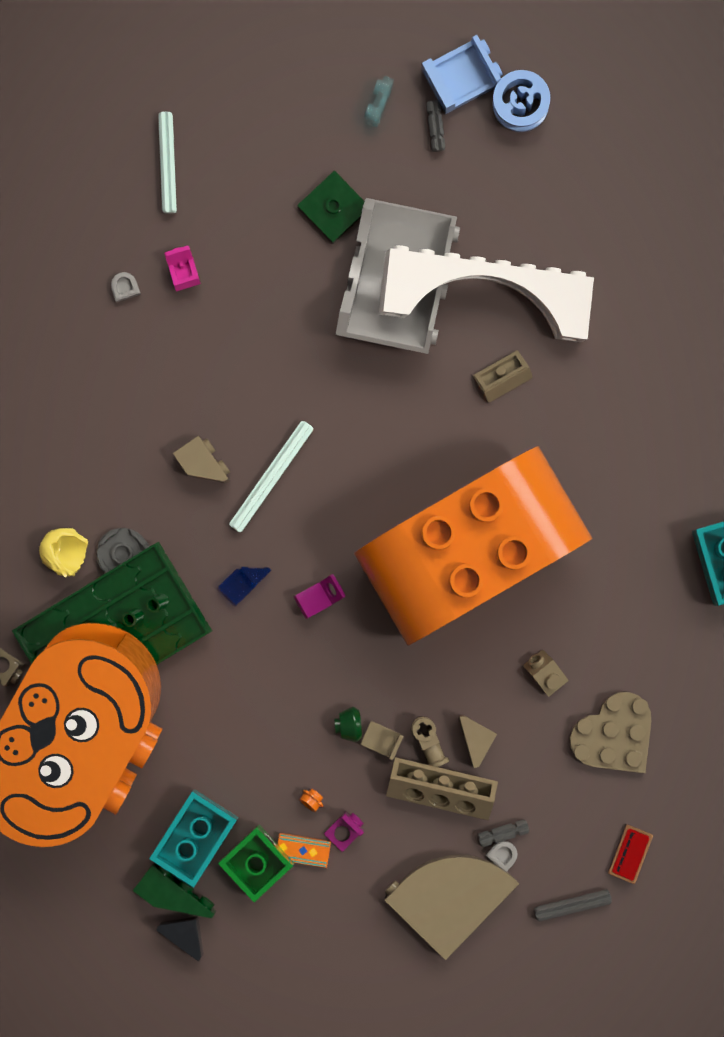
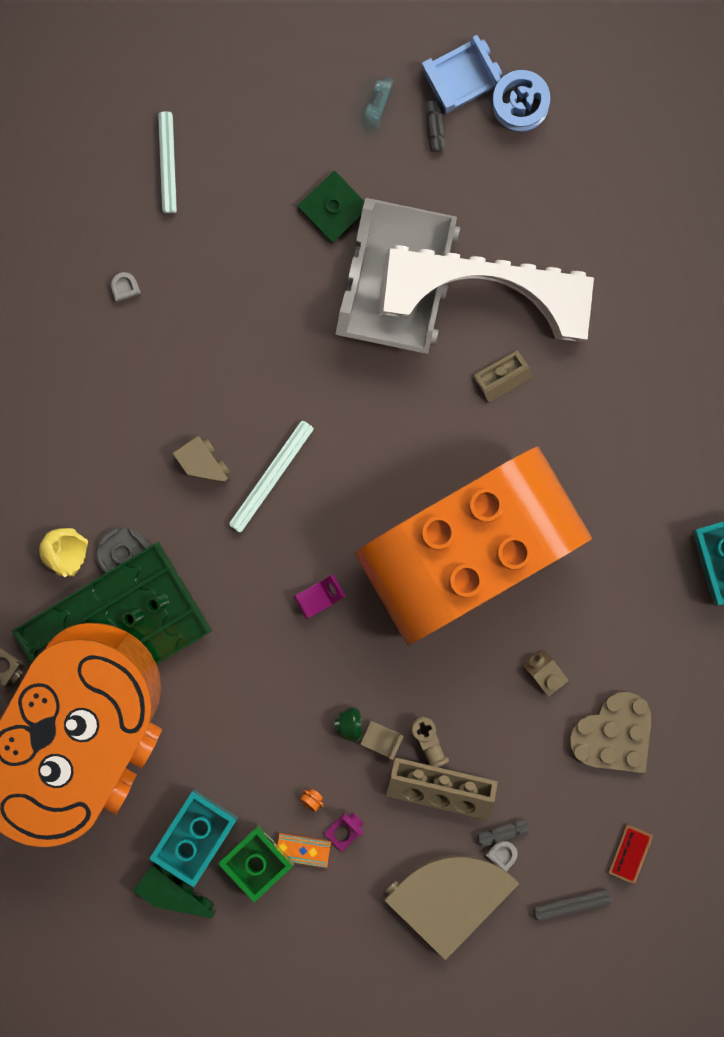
(182, 268): dark pink bracket -> none
(184, 934): black slope -> none
(242, 582): clear blue slope -> none
(477, 739): dark tan slope -> none

